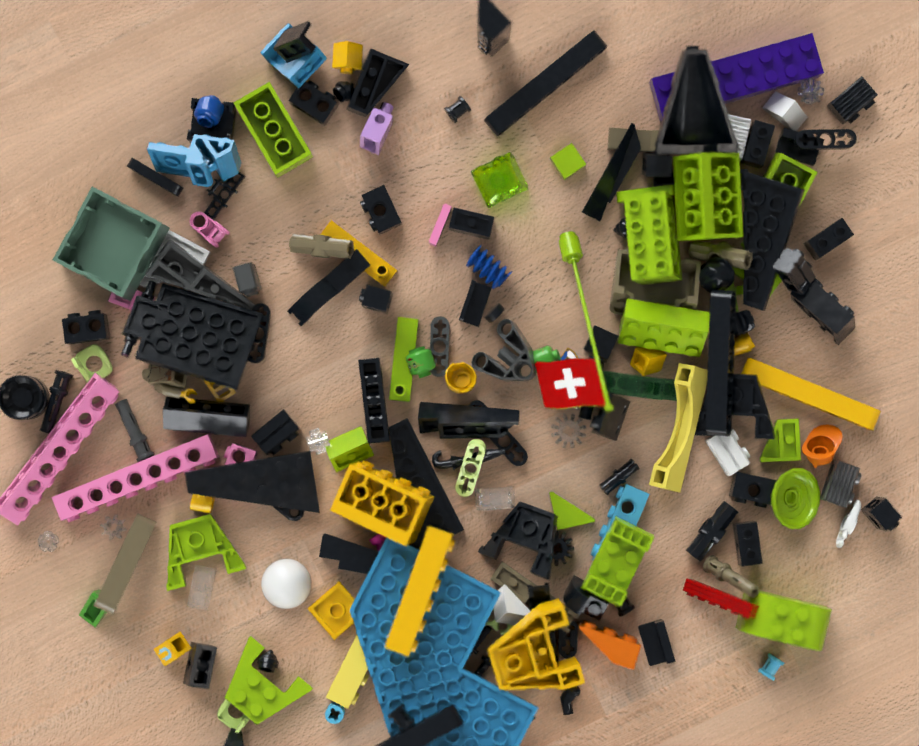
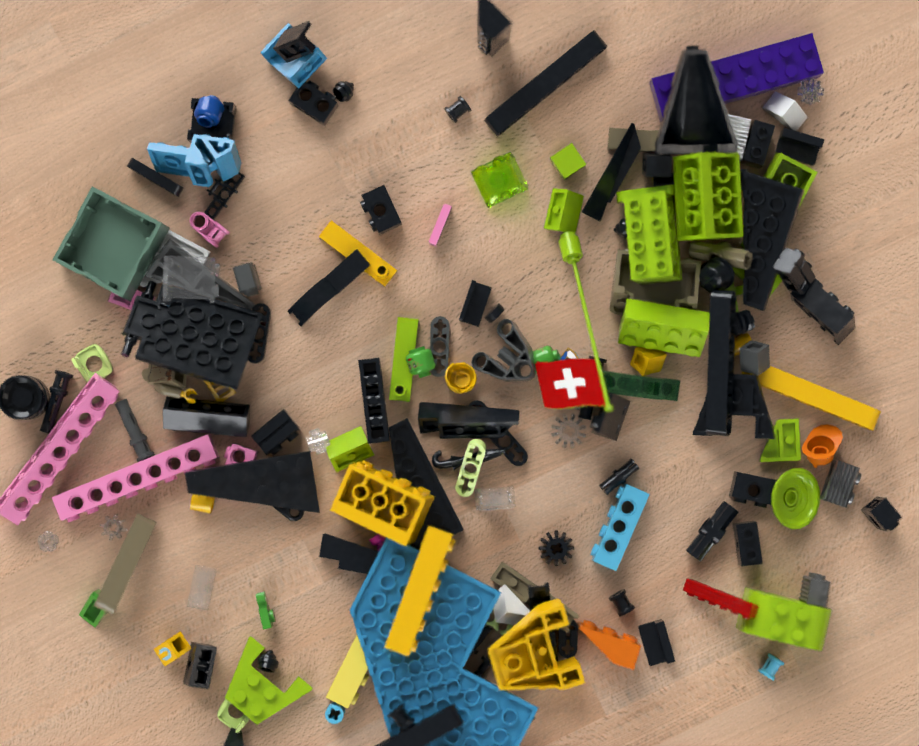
(86, 332): black brick -> none
(190, 278): none -> clear panel
(197, 540): lime wing -> none
(267, 616): none -> bright green plate
(273, 129): lime brick -> none
(286, 583): white piece -> none
(321, 246): dark tan piece -> none
(333, 610): yellow tile -> none
(347, 56): yellow brick -> none
(374, 80): black wedge -> none
(376, 299): black brick -> none
(377, 128): lavender torso -> none
(471, 223): black panel -> none
(488, 268): blue piece -> none
(530, 529): black wing -> none
(563, 210): none -> lime panel
(567, 513): lime tile -> none
(567, 697): black arm -> none
(583, 601): black brick -> none
(604, 342): black piece -> none
(617, 561): lime plate -> none
(690, 390): light yellow arch -> none
(725, 573): dark tan pin -> none
(728, 452): white brick -> none
(754, 357): none -> dark grey panel
(815, 589): none -> flat silver brick
(828, 239): black brick -> none
(831, 132): black beam -> none
(848, 524): white piece -> none
(852, 100): black brick -> none

